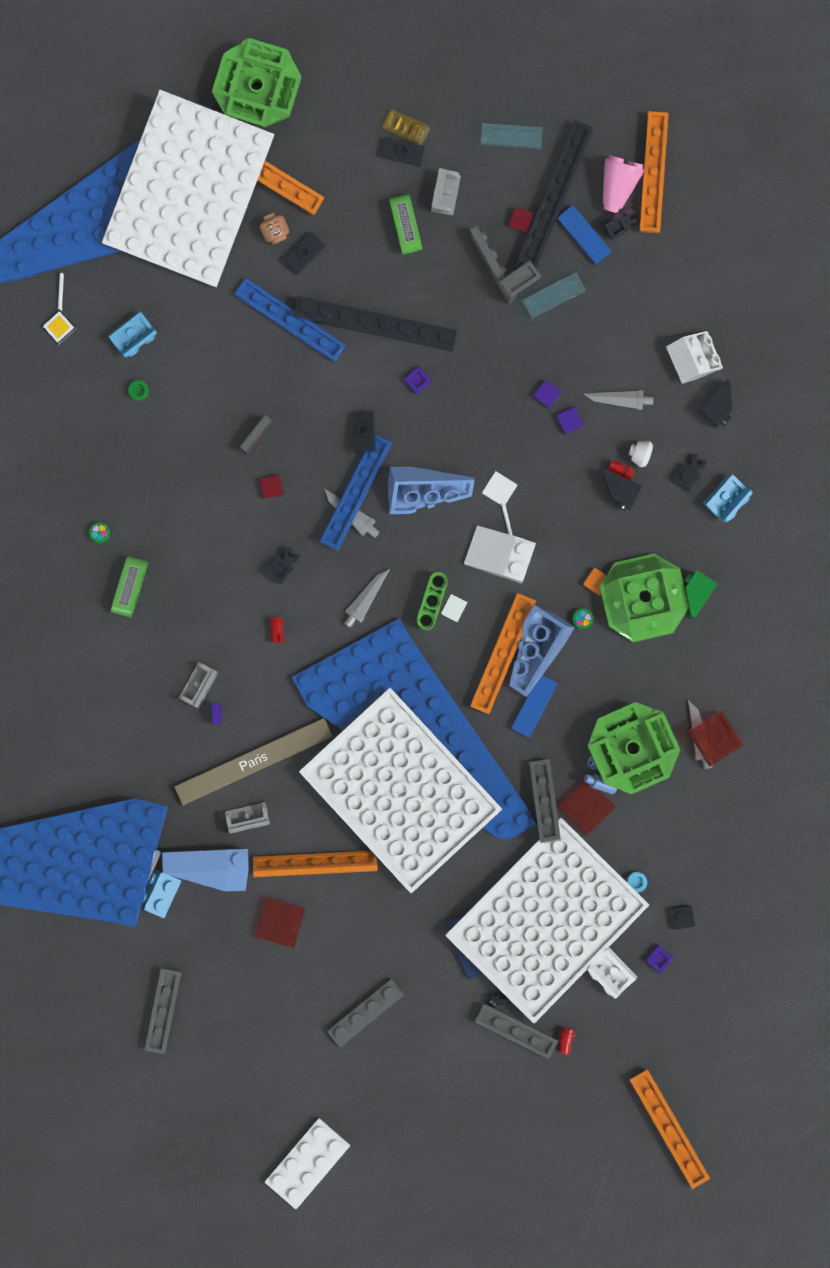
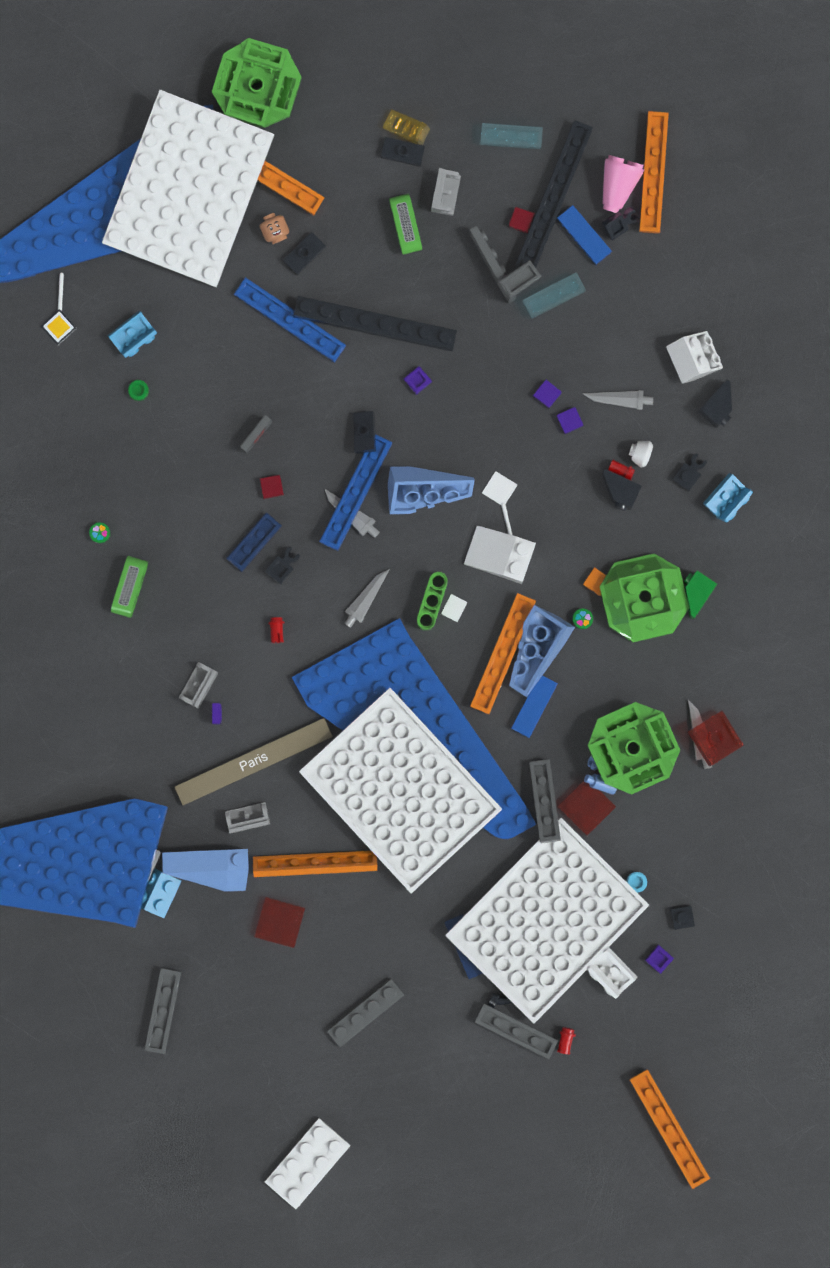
(254, 542): none -> dark blue tile

